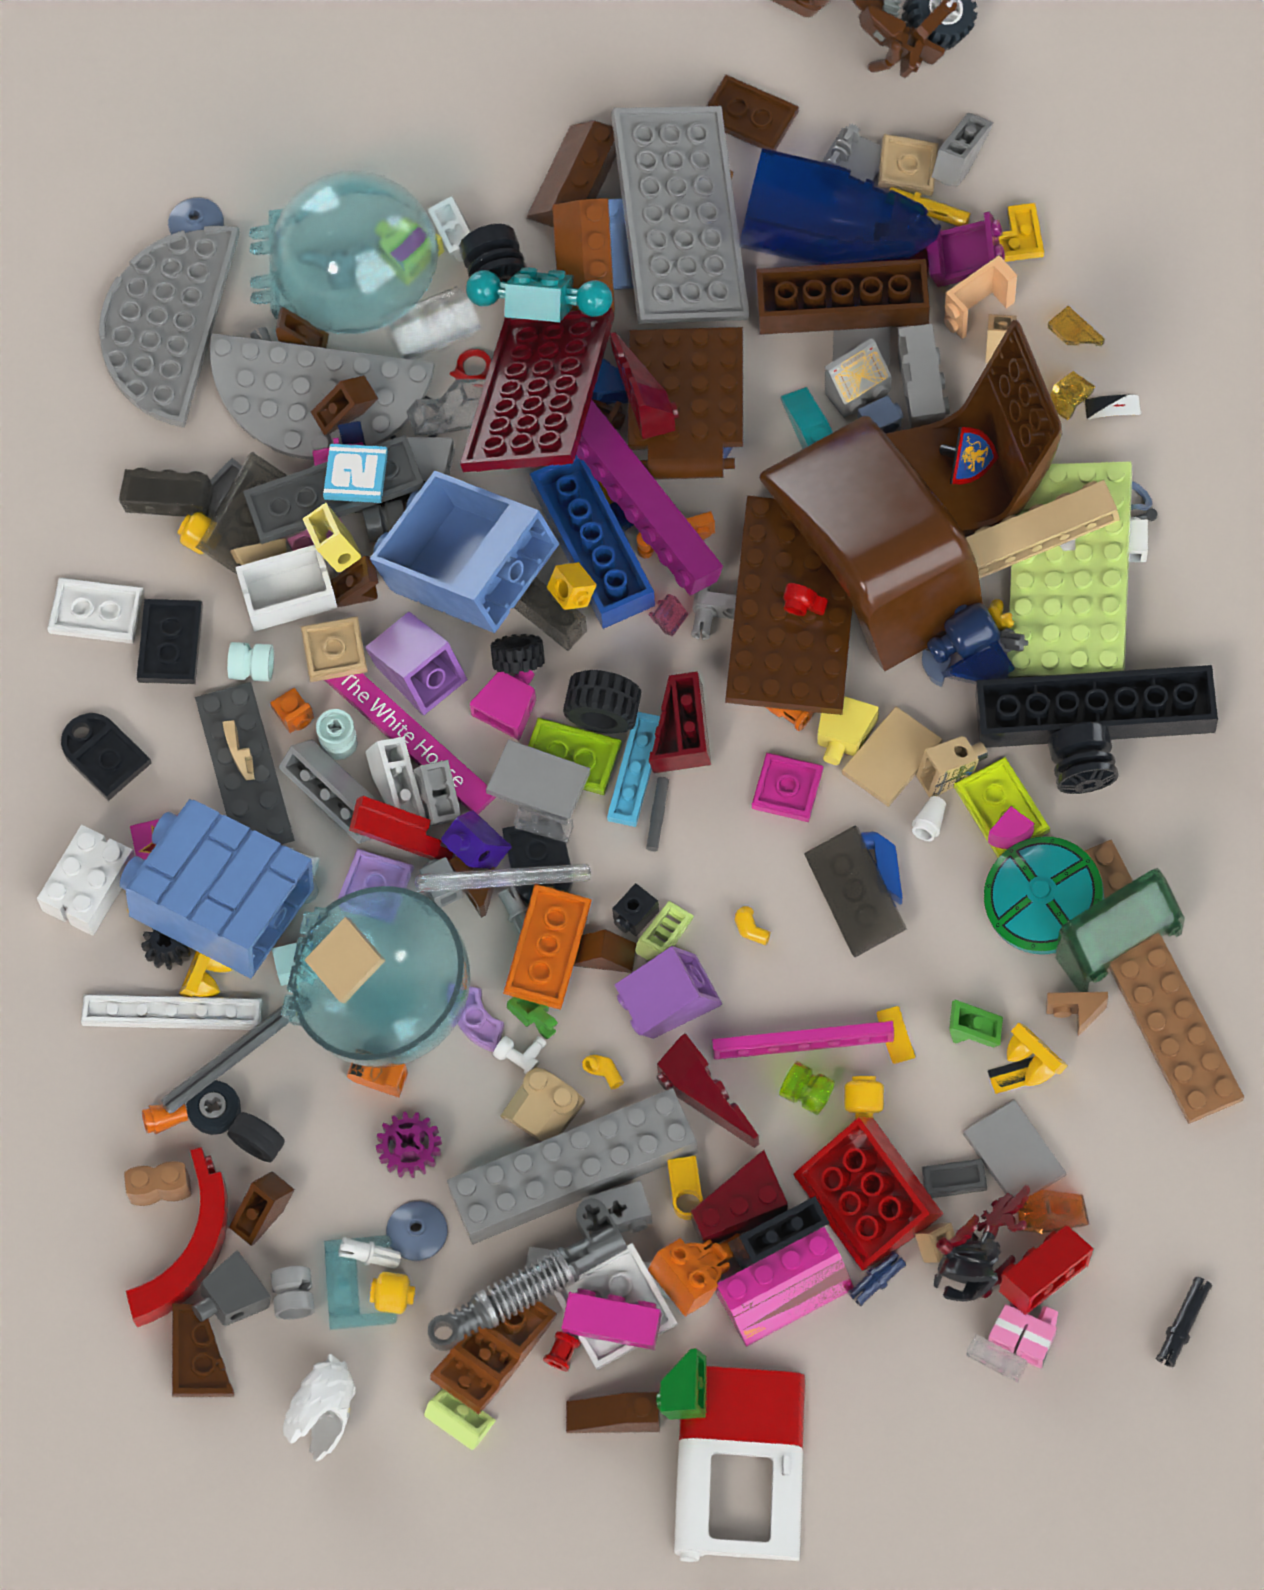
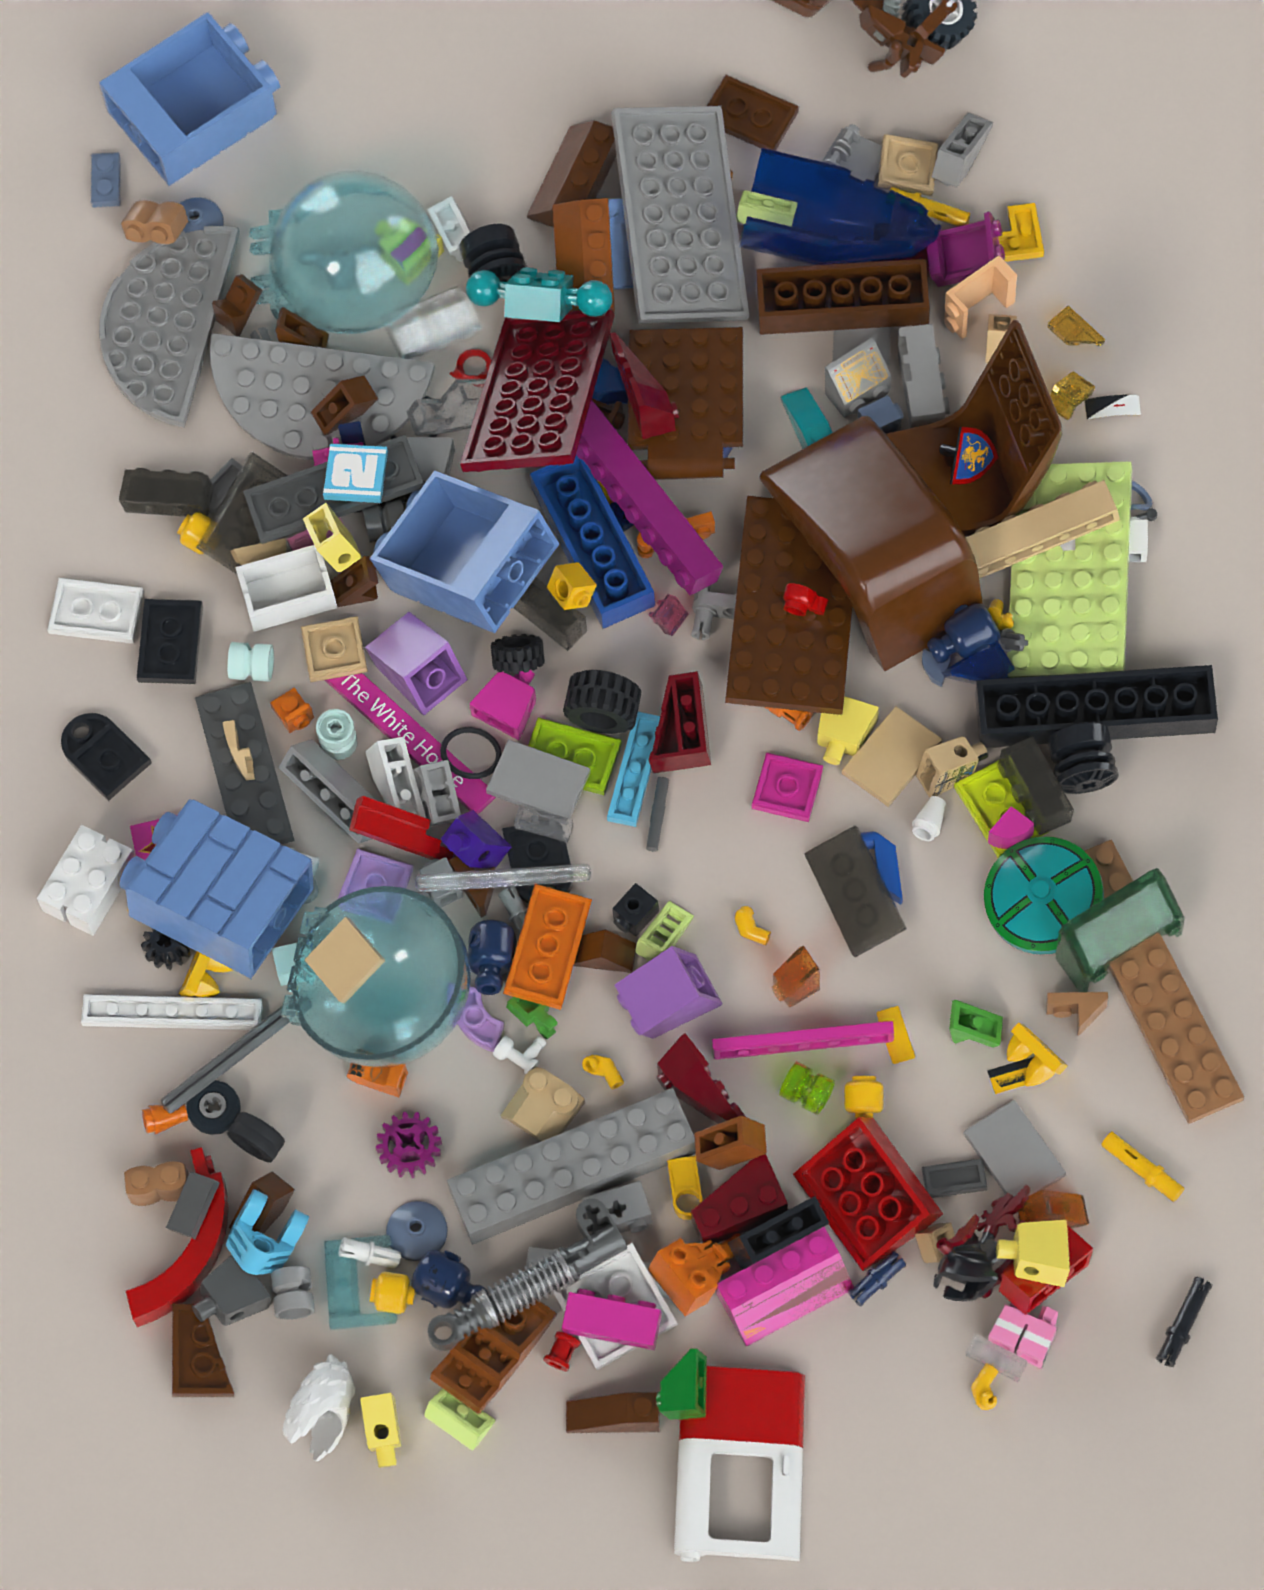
(105, 180): none -> sand blue plate
(154, 222): none -> medium nougat brick
(191, 97): none -> medium blue brick
(192, 1205): none -> dark grey tile
(238, 304): none -> reddish brown slope
(256, 1251): none -> medium azure piece
(381, 1413): none -> light yellow torso
(443, 1280): none -> dark blue piece
(490, 954): none -> dark blue piece
(494, 742): none -> black tyre
(730, 1143): none -> dark orange brick
(766, 208): none -> yellowish green slope
(796, 978): none -> clear orange slope
(981, 1387): none -> yellow arm
(1035, 785): none -> clear smoke brick
(1038, 1251): none -> light yellow torso
(1143, 1167): none -> yellow pin

